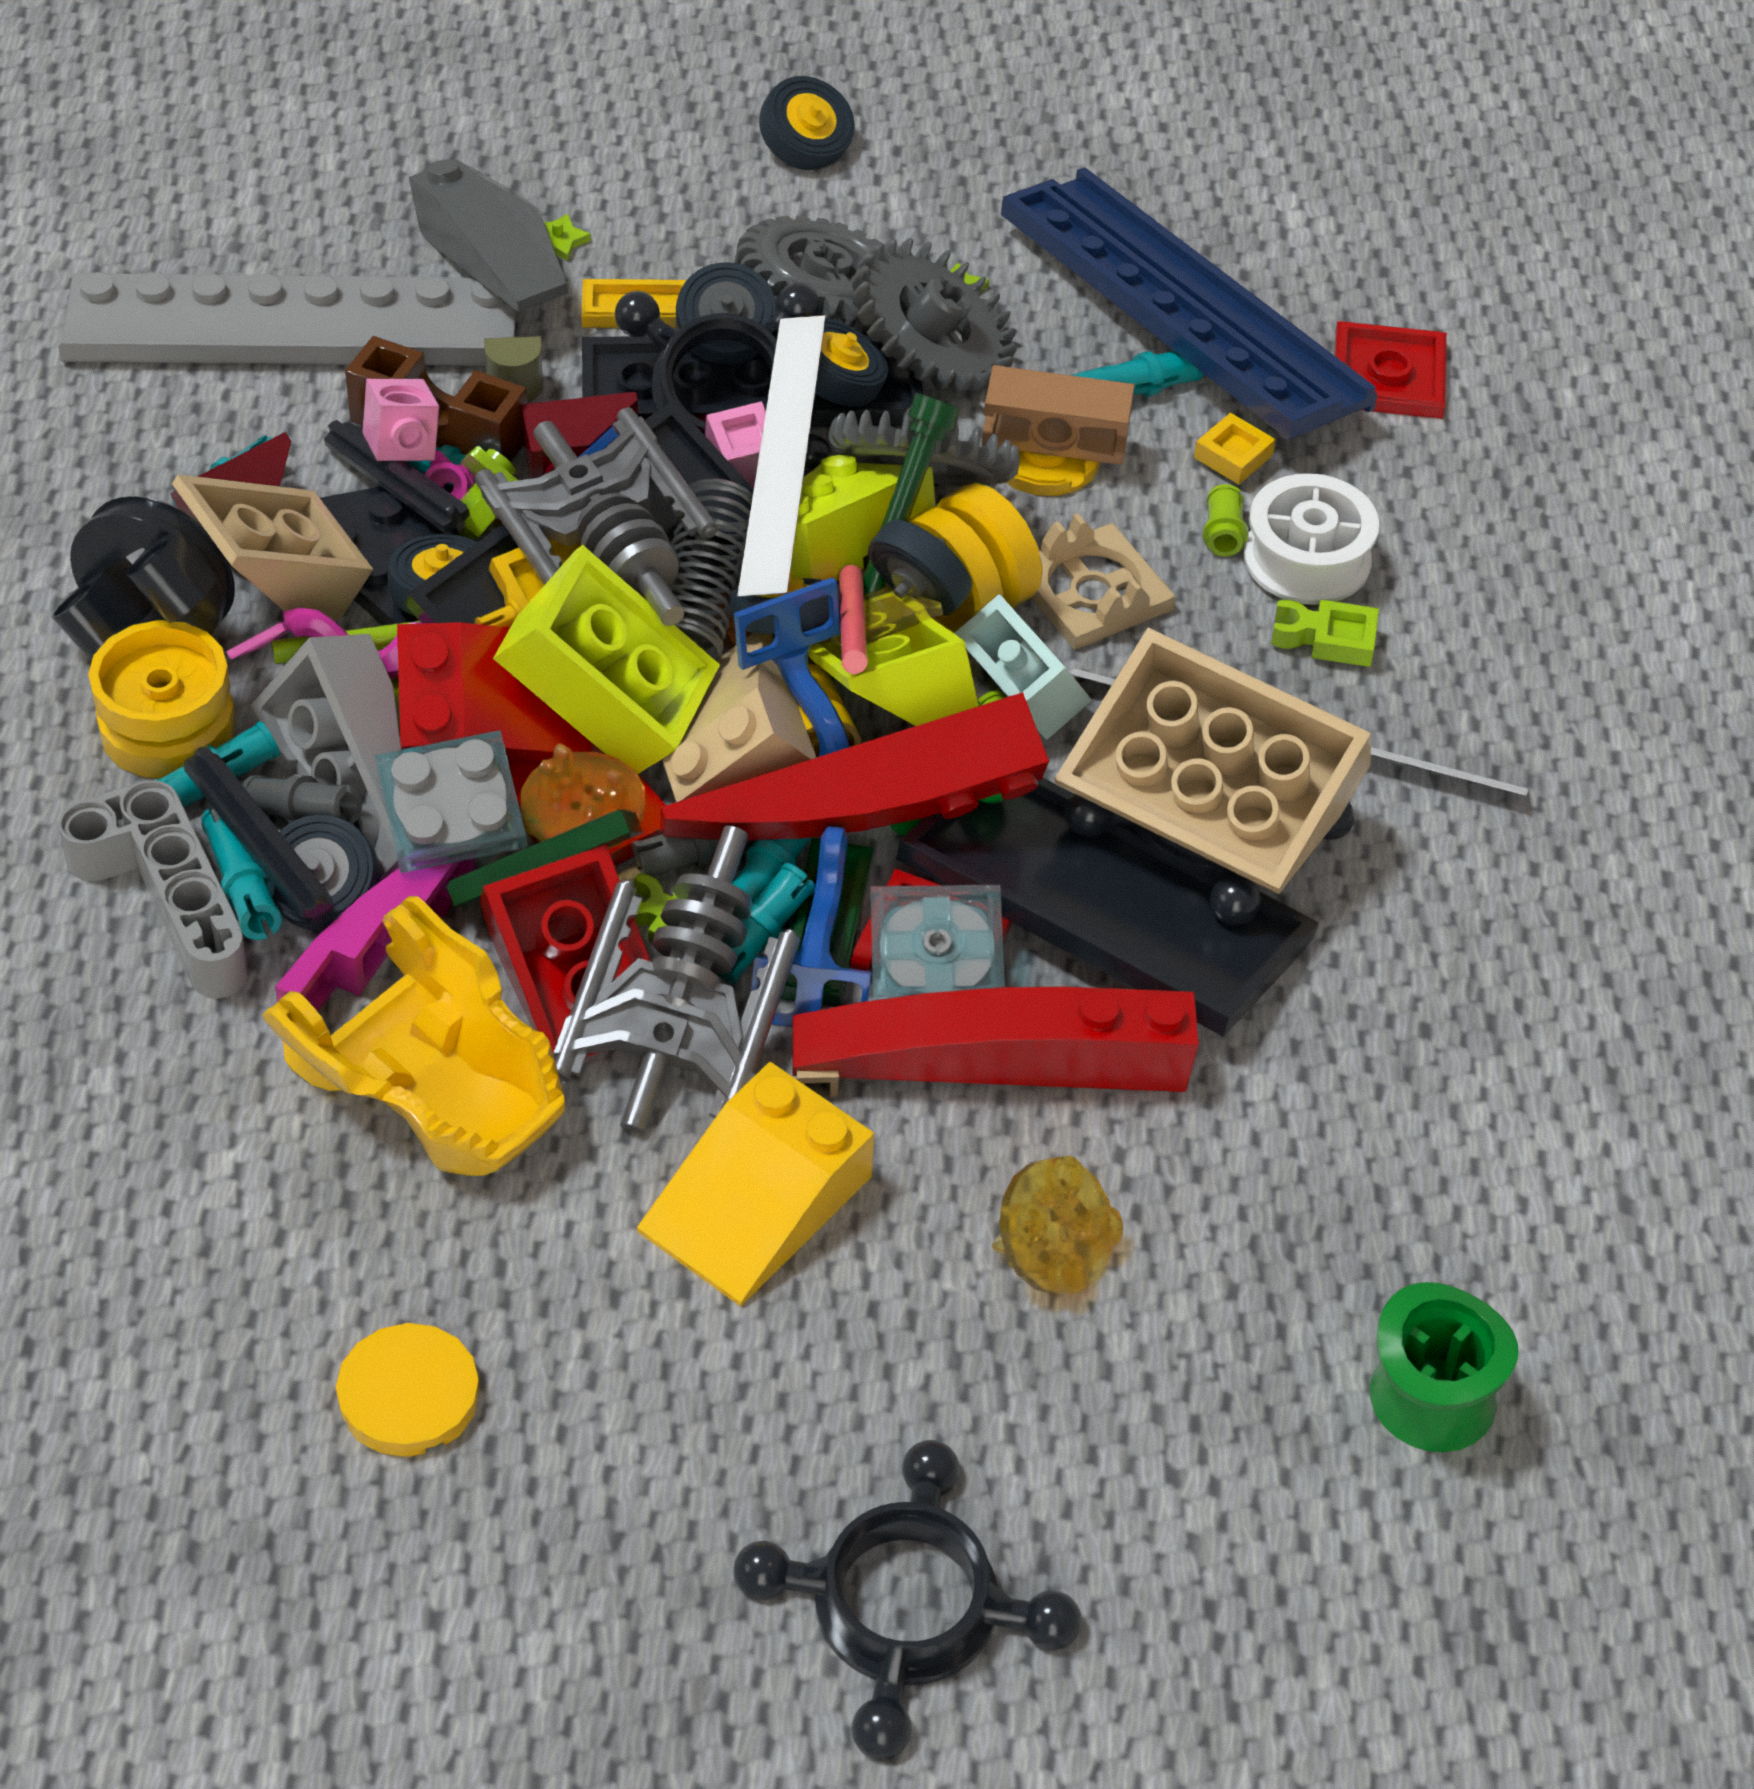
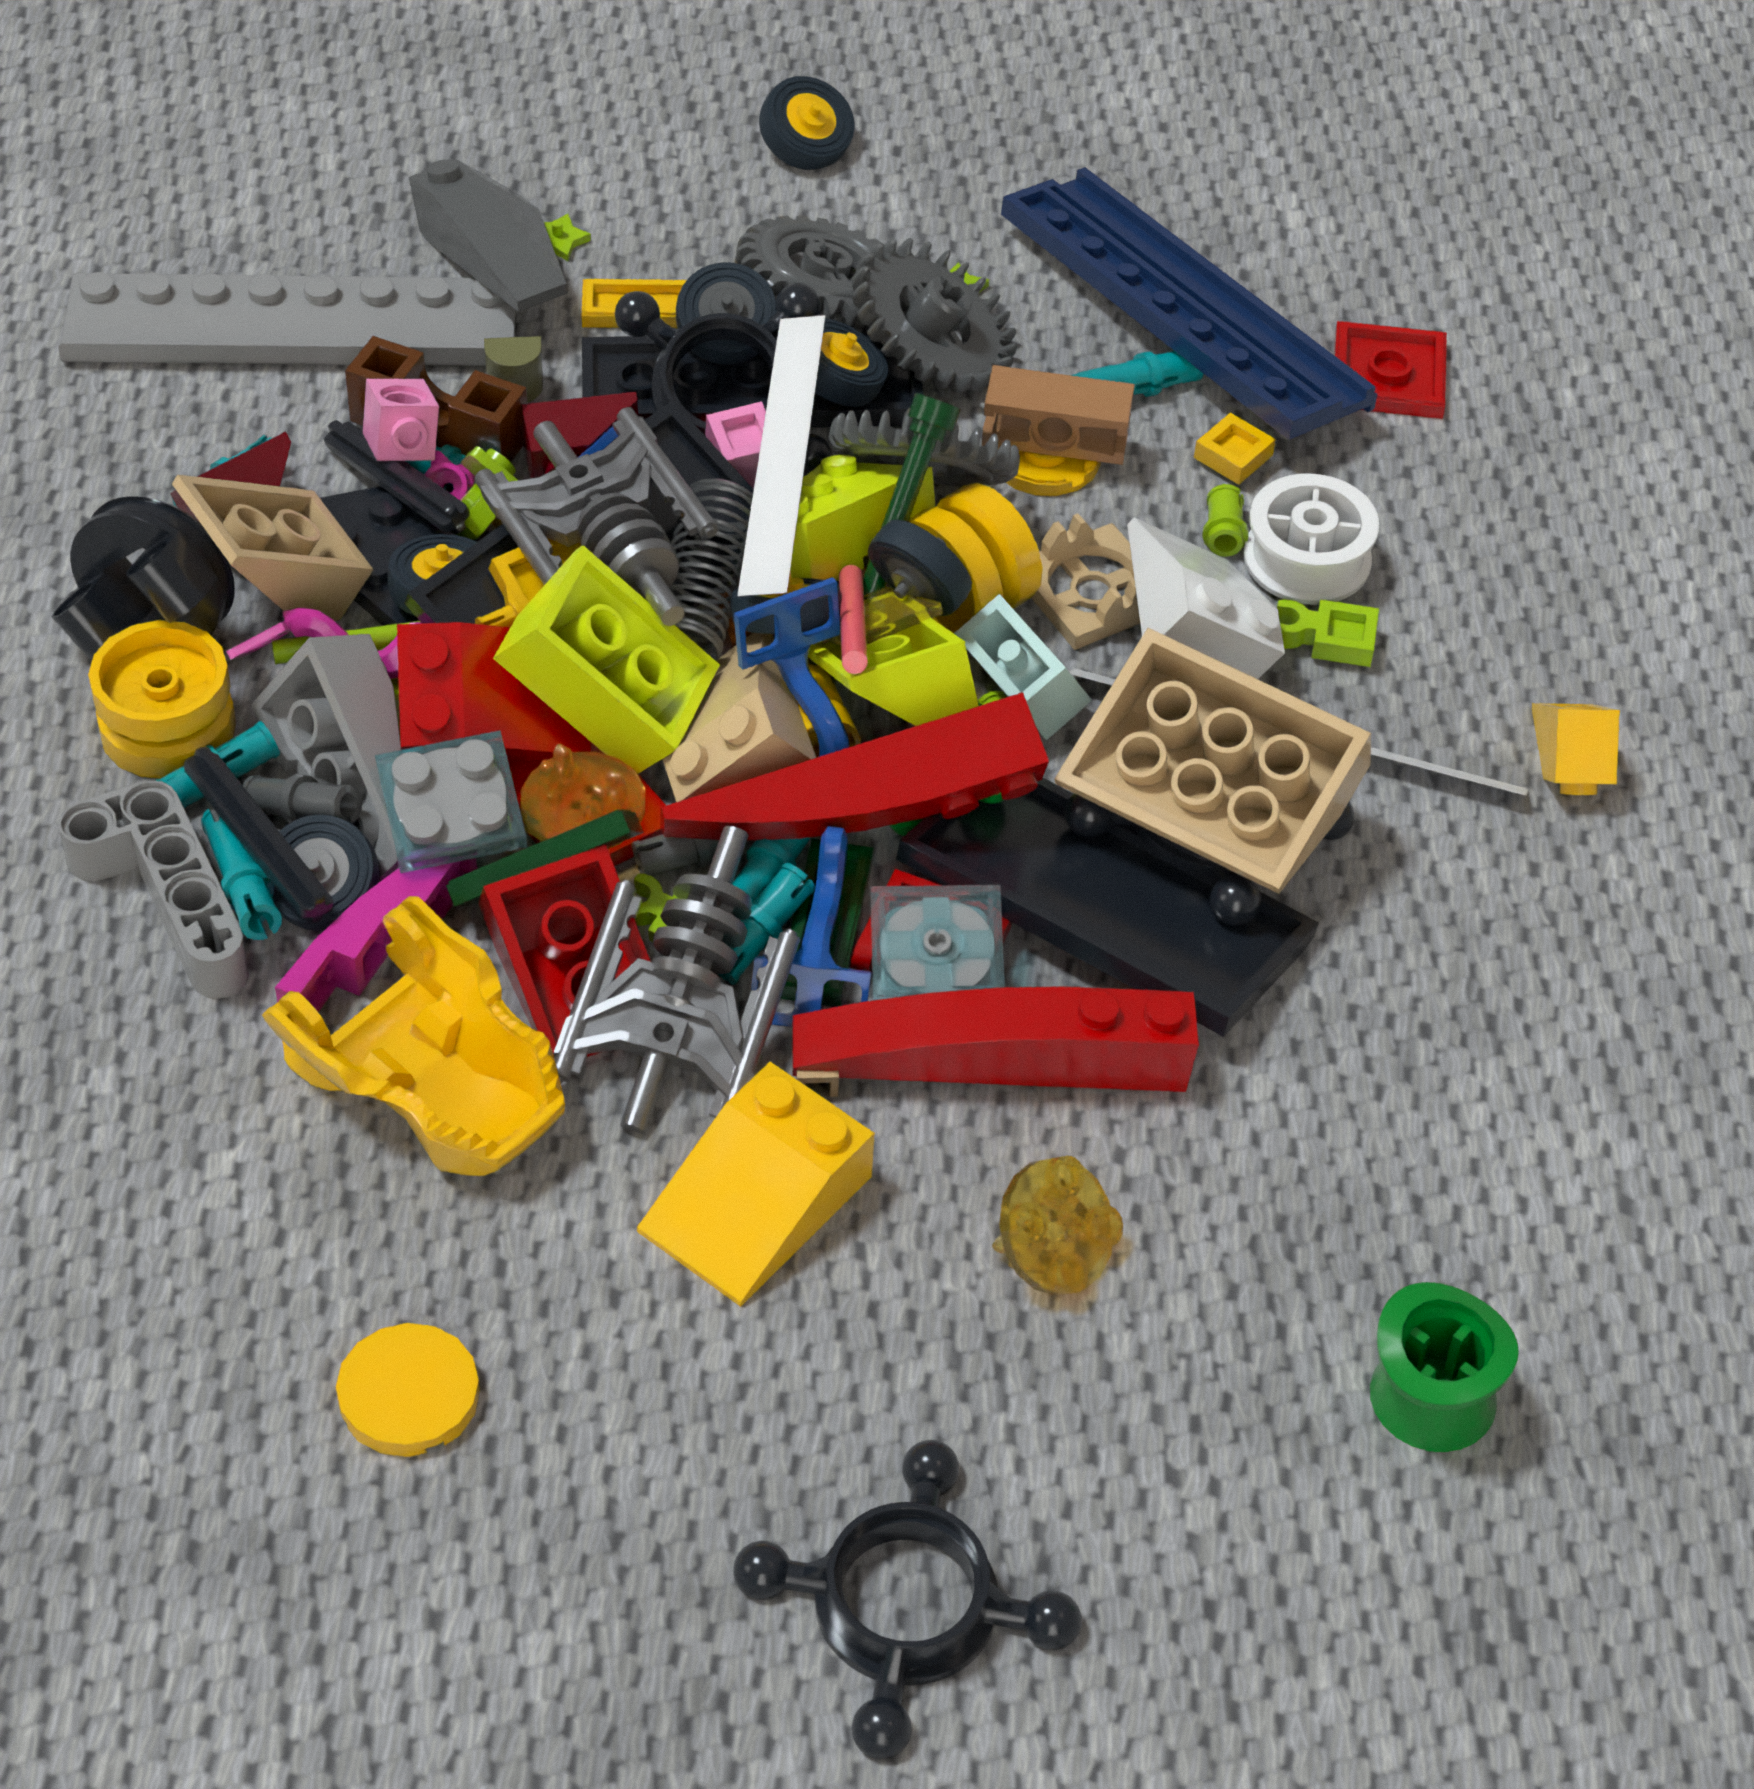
(1202, 601): none -> white slope
(1577, 745): none -> yellow slope

